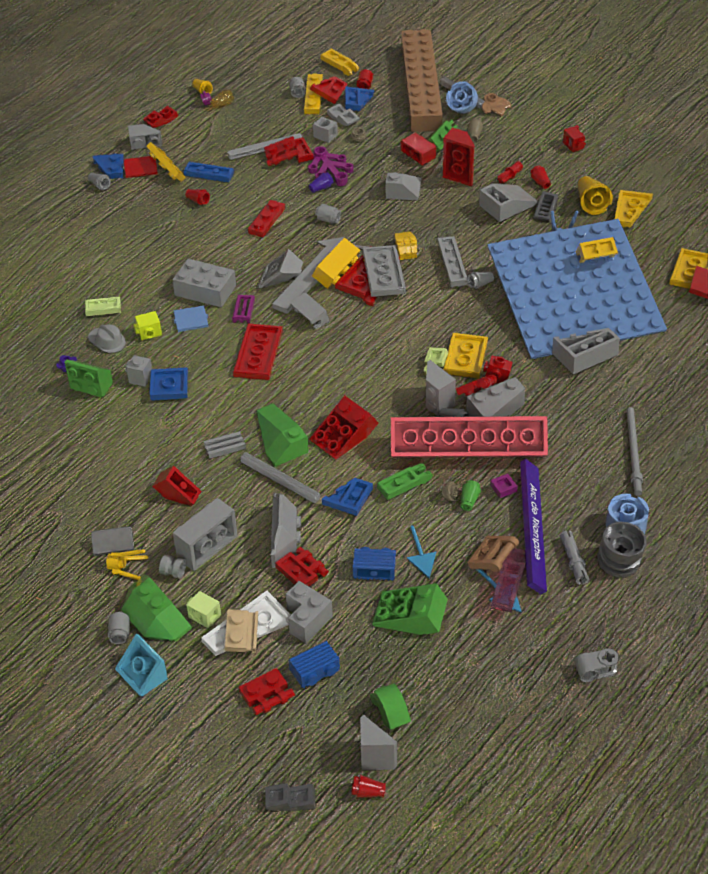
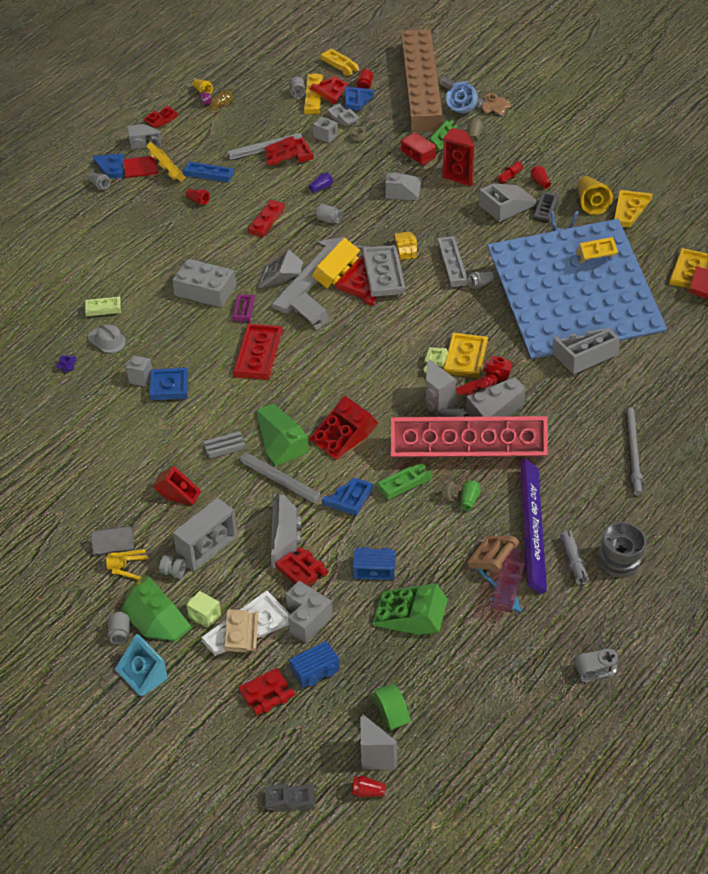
(88, 378): bright green slope -> none
(147, 325): neon yellow brick -> none
(190, 318): medium blue piece -> none
(321, 154): magenta plant -> none
(423, 562): dark azure piece -> none
(503, 485): magenta plate -> none
(574, 138): red brick -> none
(628, 509): light blue brick -> none

